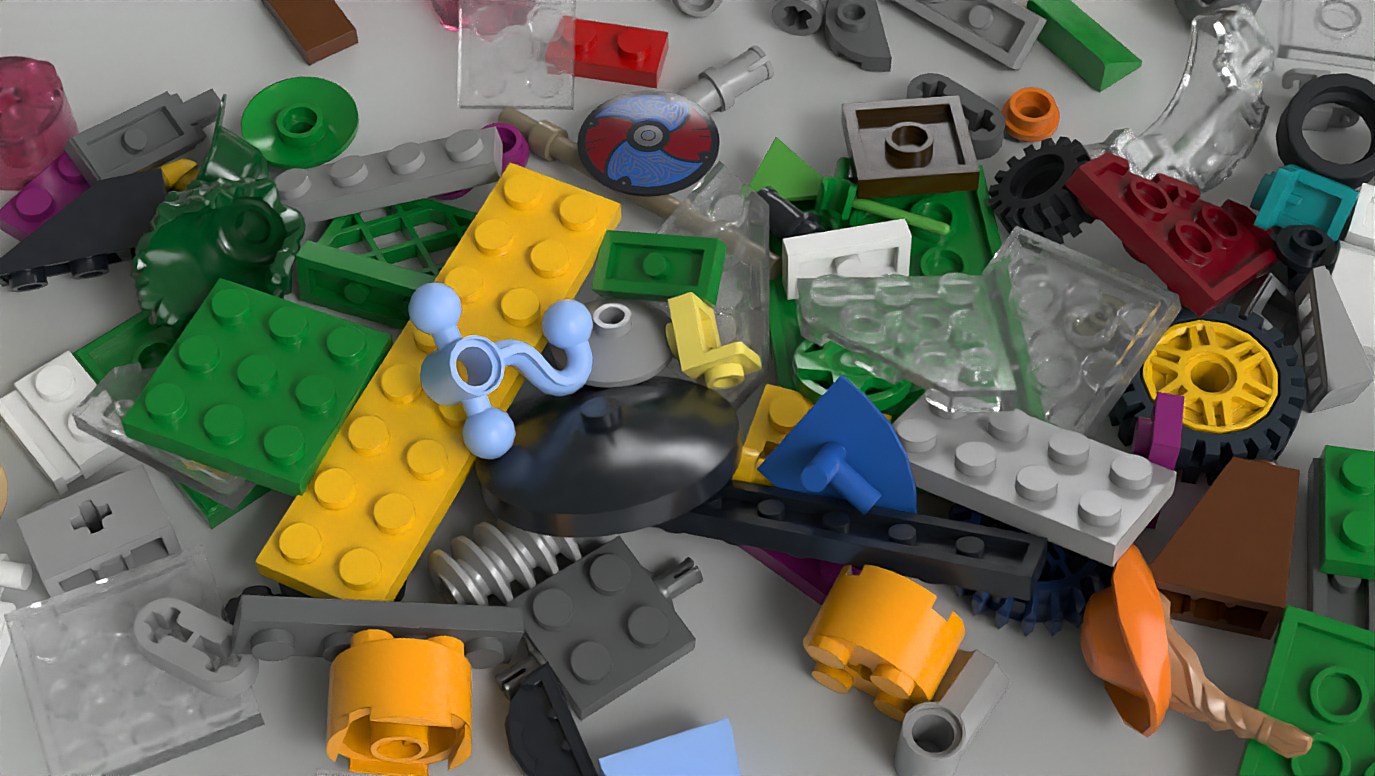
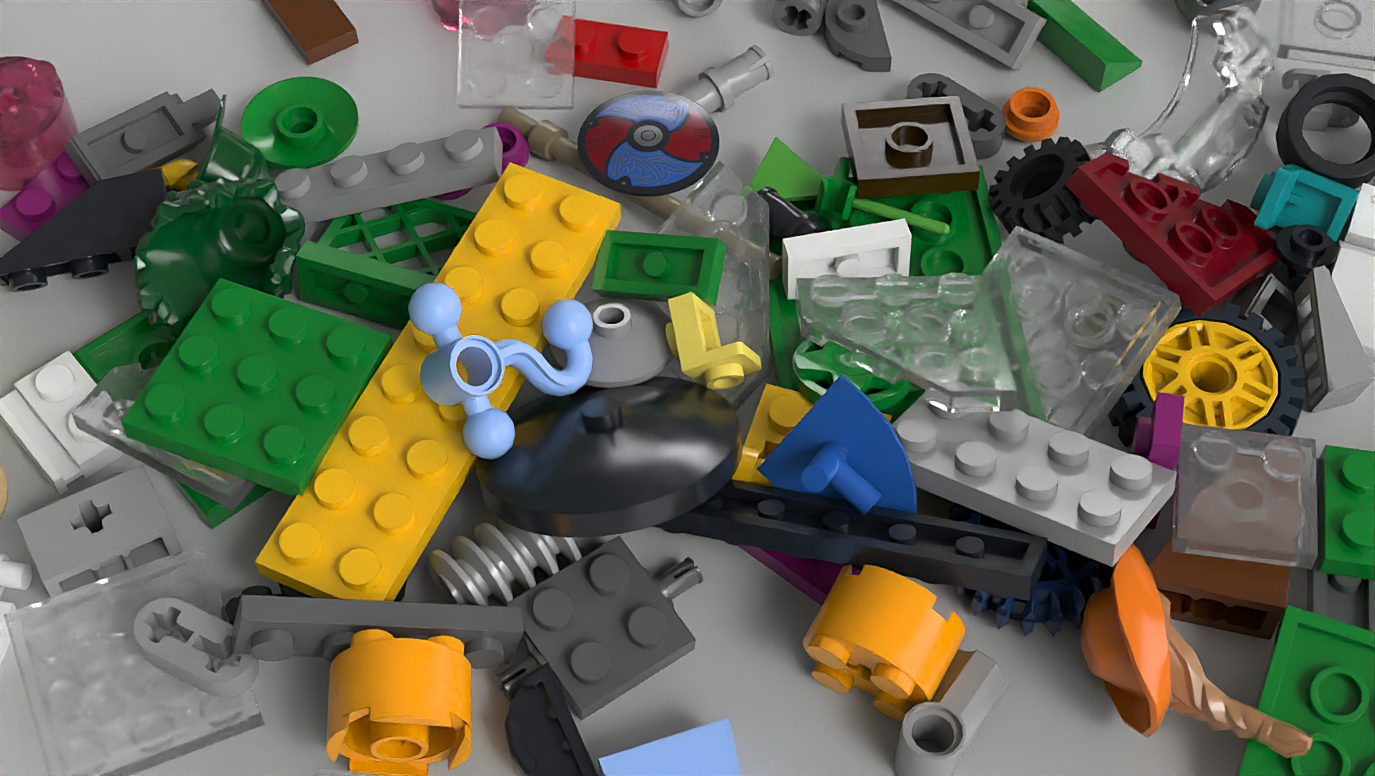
(1246, 496): none -> clear plate

